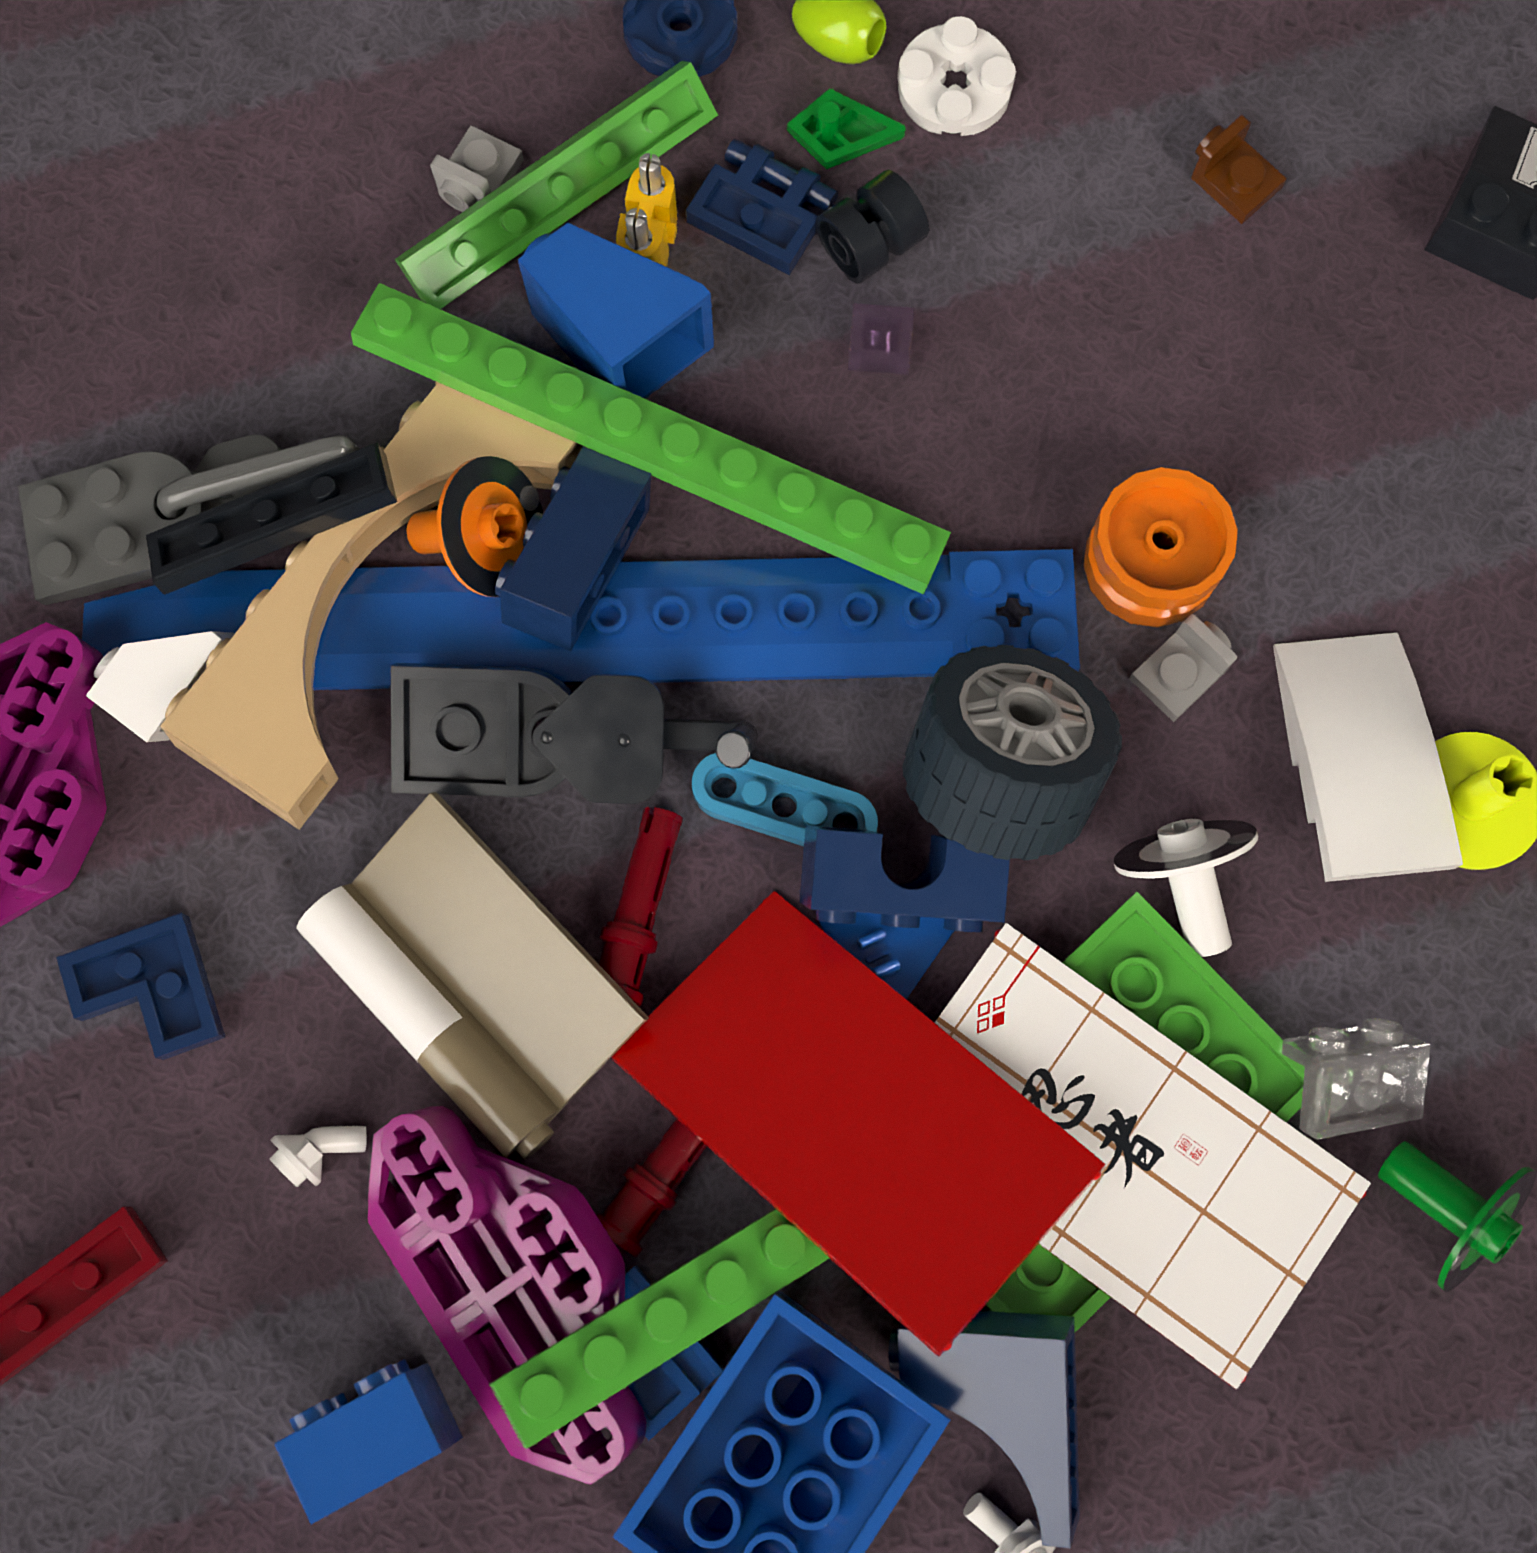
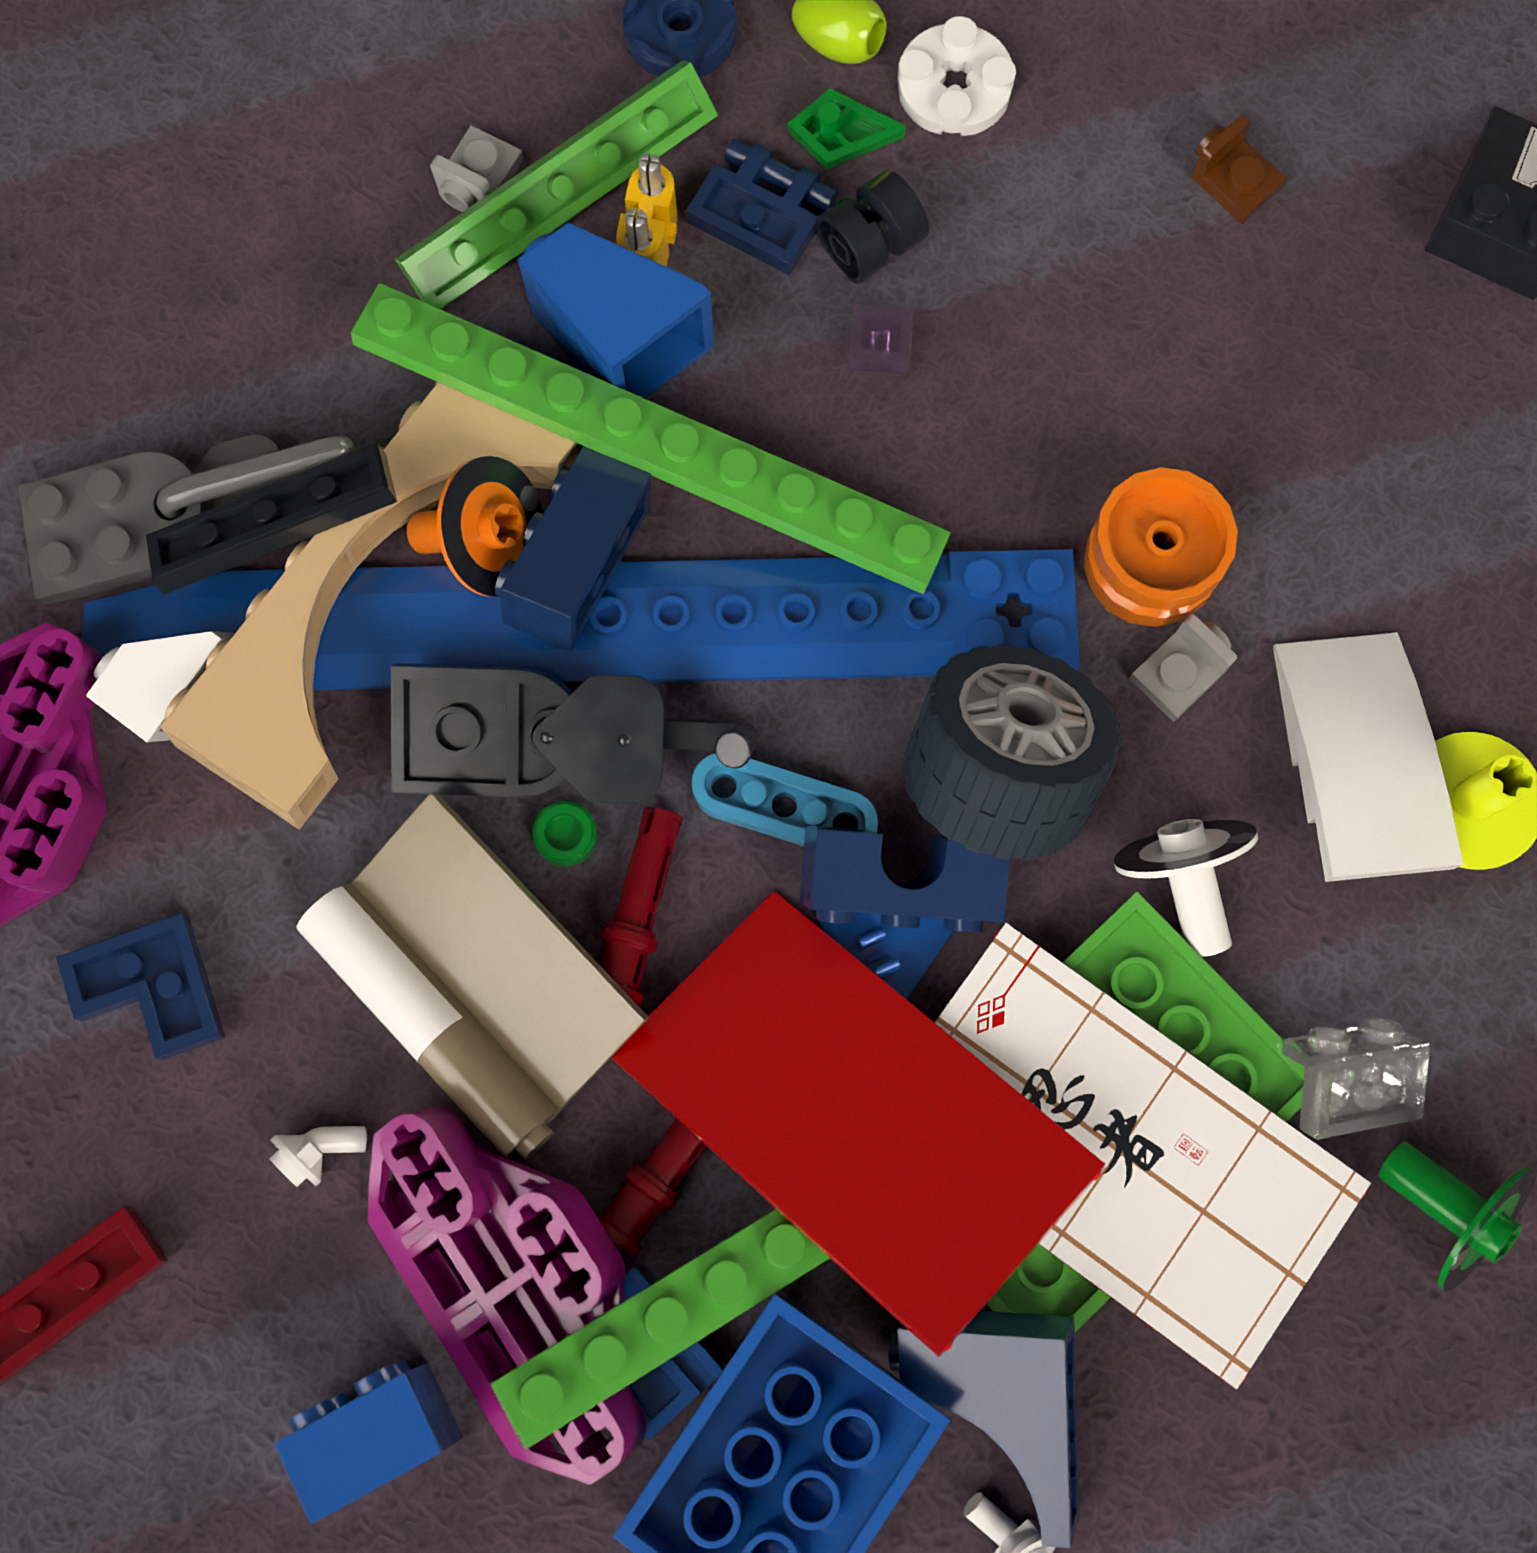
(564, 833): none -> green tile

